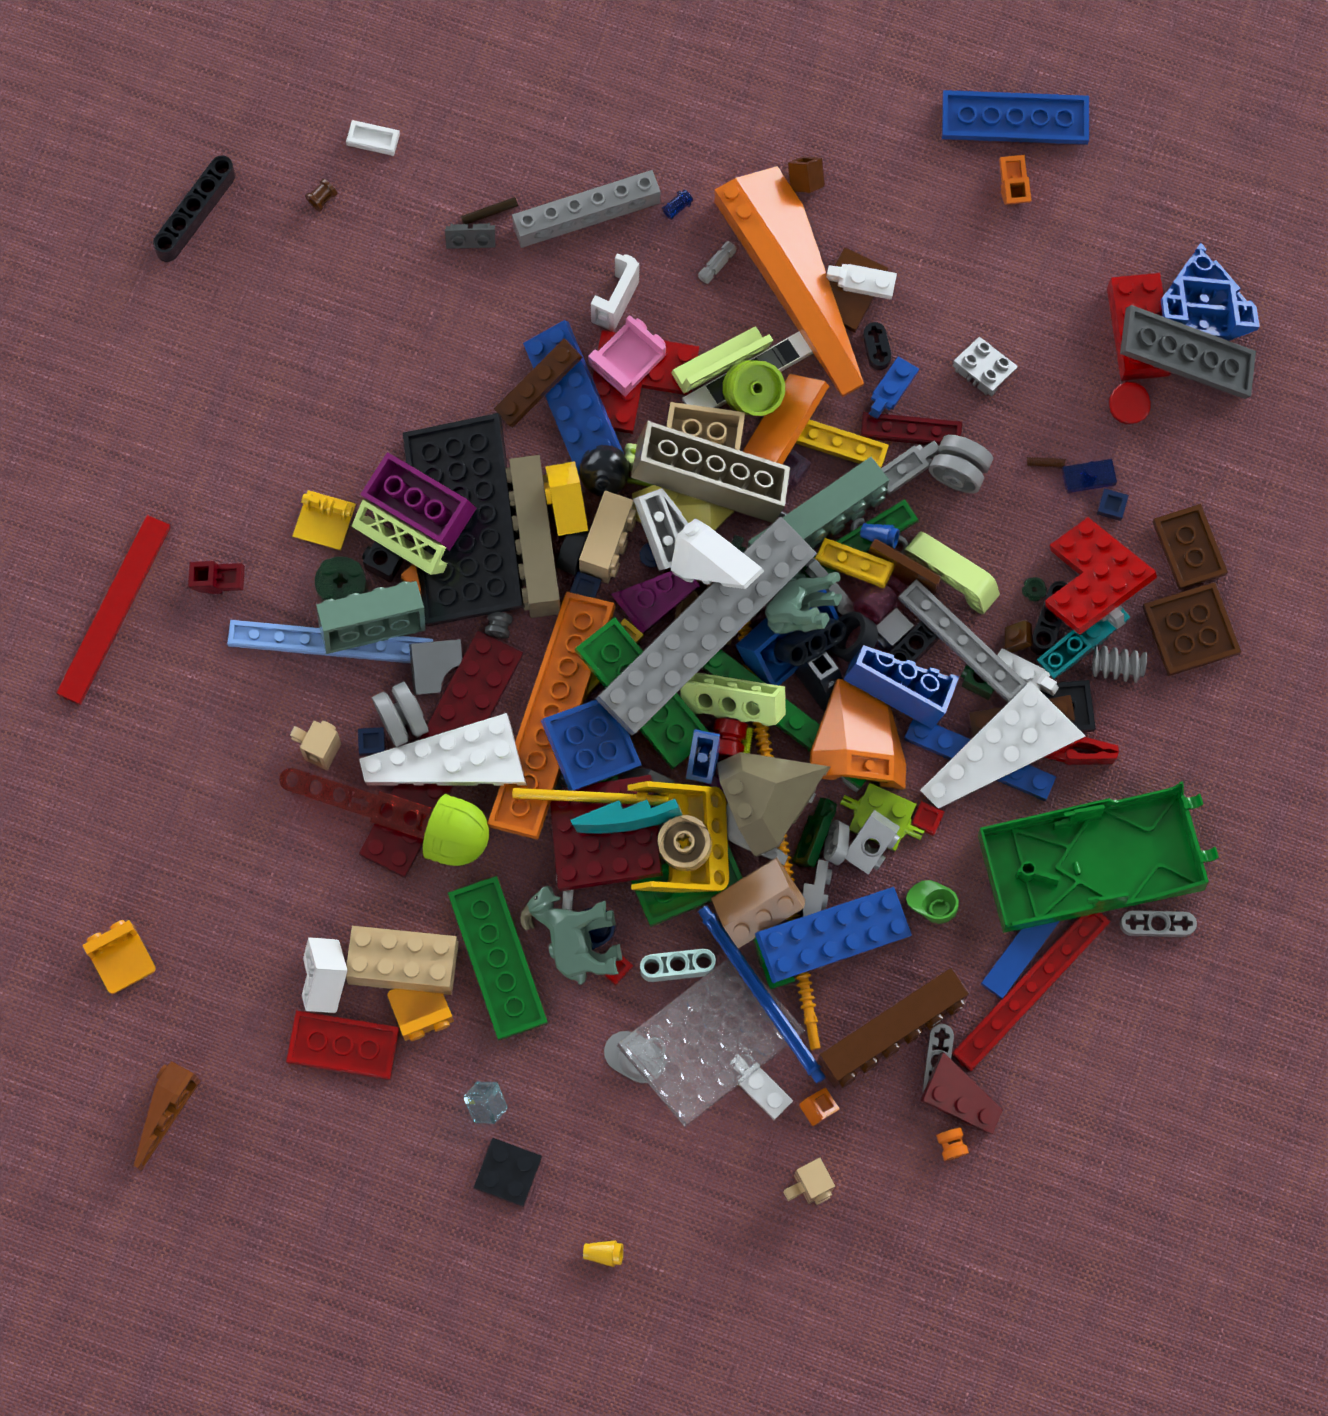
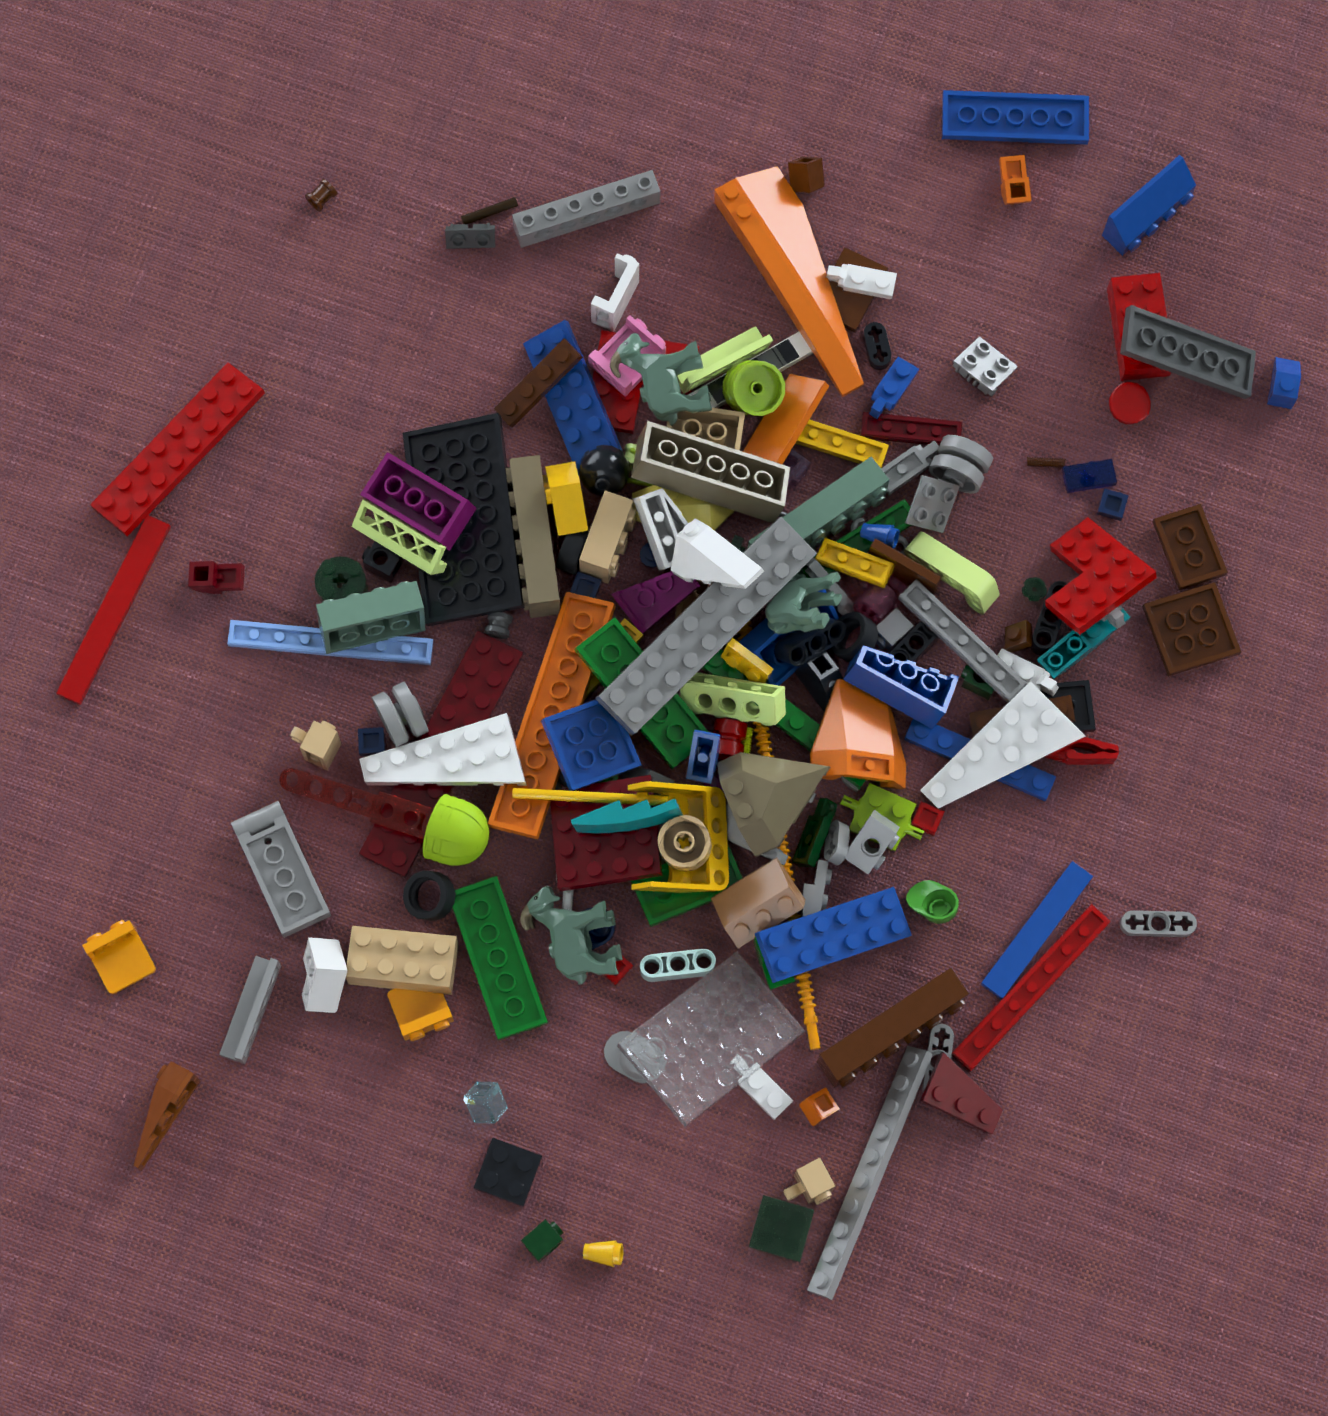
(177, 449): none -> red plate
(194, 219): black beam -> none
(250, 1009): none -> light grey fence
(281, 869): none -> light grey hinge
(324, 520): yellow hinge -> none
(343, 1045): red tile -> none
(372, 138): white tile -> none
(411, 575): orange slope -> none
(431, 662): dark grey tile -> none
(447, 895): none -> black tyre
(543, 1239): none -> dark green brick
(660, 378): none -> sand green animal
(677, 204): clear blue pin -> none
(717, 262): light grey axle -> none
(746, 662): none -> yellow plate
(761, 994): blue piece -> none
(781, 1228): none -> clear green plate
(869, 1172): none -> light grey plate
(932, 503): none -> light grey hinge
(953, 1150): orange wheel -> none
(1094, 858): green piece -> none
(1118, 663): light grey piece -> none
(1150, 206): none -> blue slope
(1209, 300): blue wedge -> none
(1284, 383): none -> blue slope

